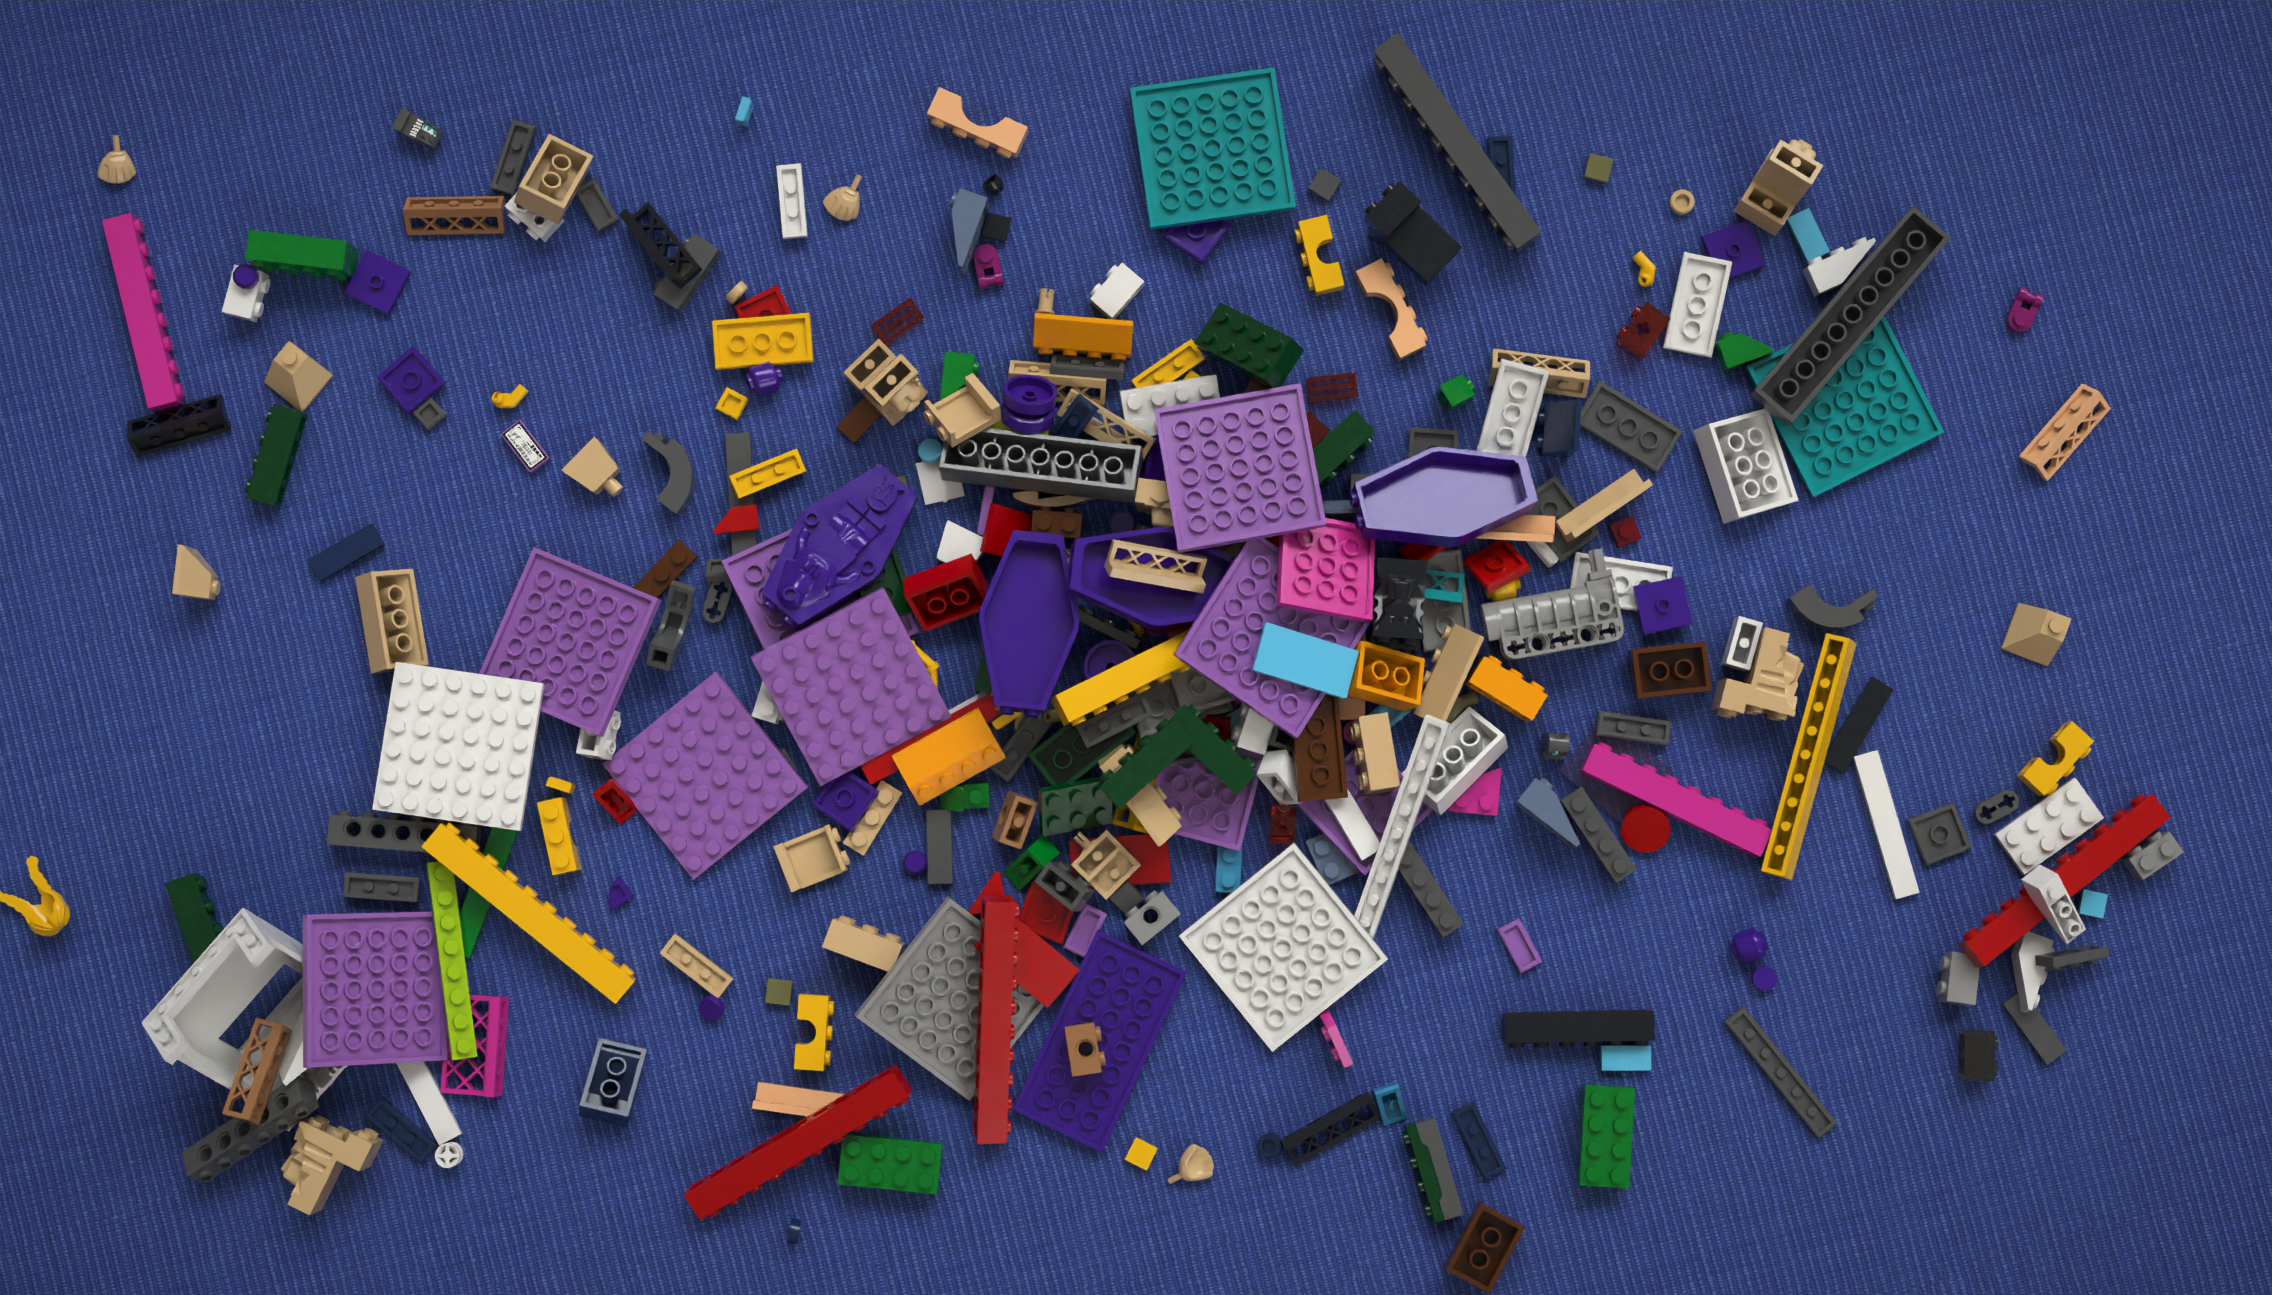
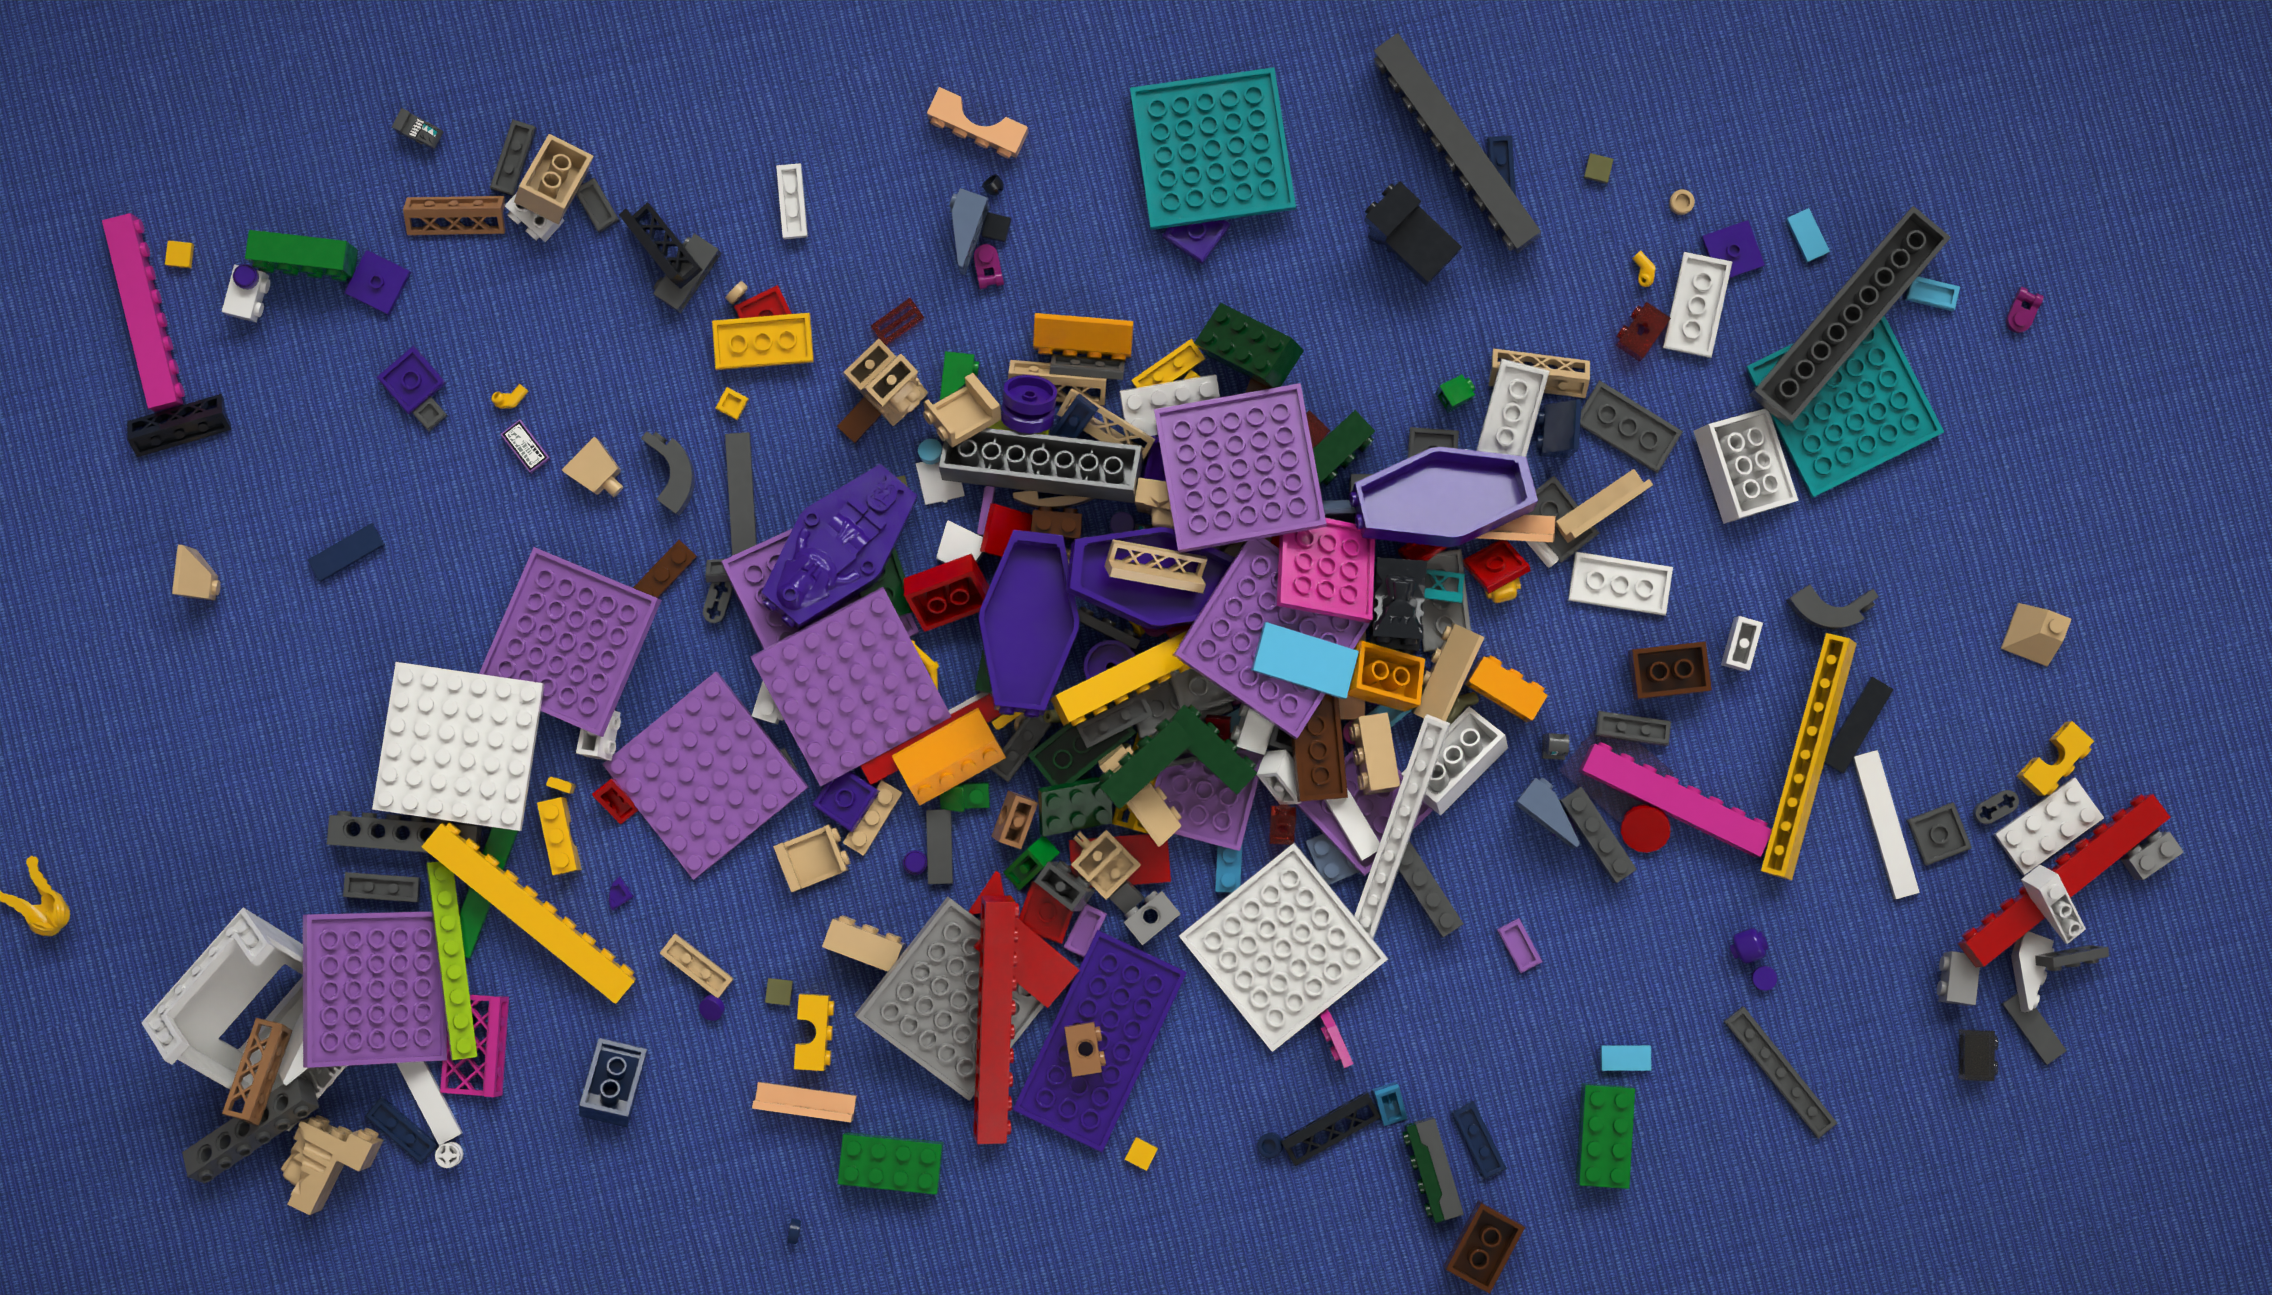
(116, 165): tan piece -> none
(179, 254): none -> yellow tile
(194, 912): dark green brick -> none
(276, 455): dark green brick -> none
(297, 376): tan slope -> none
(391, 619): tan slope -> none
(673, 626): dark grey arch -> none
(739, 520): red tile -> none
(744, 111): medium azure tile -> none
(763, 379): dark purple head -> none
(767, 474): yellow plate -> none
(797, 1142): red brick -> none
(844, 201): tan piece -> none
(1045, 304): tan pin -> none
(1116, 291): white brick -> none
(1194, 1165): tan piece -> none
(1323, 277): yellow arch -> none
(1324, 184): dark grey tile -> none
(1353, 384): clear red tile -> none
(1377, 281): light nougat arch -> none
(1481, 796): dark pink wing -> none
(1557, 614): light grey piece -> none
(1578, 1026): black brick -> none
(1624, 531): dark red plate -> none
(1662, 605): dark purple plate -> none
(1739, 350): green slope -> none
(1767, 685): tan brick -> none
(1779, 185): tan brick -> none
(1832, 271): white slope -> none
(1933, 293): none -> medium azure tile
(2064, 427): light nougat fence -> none
(2092, 903): medium azure tile -> none

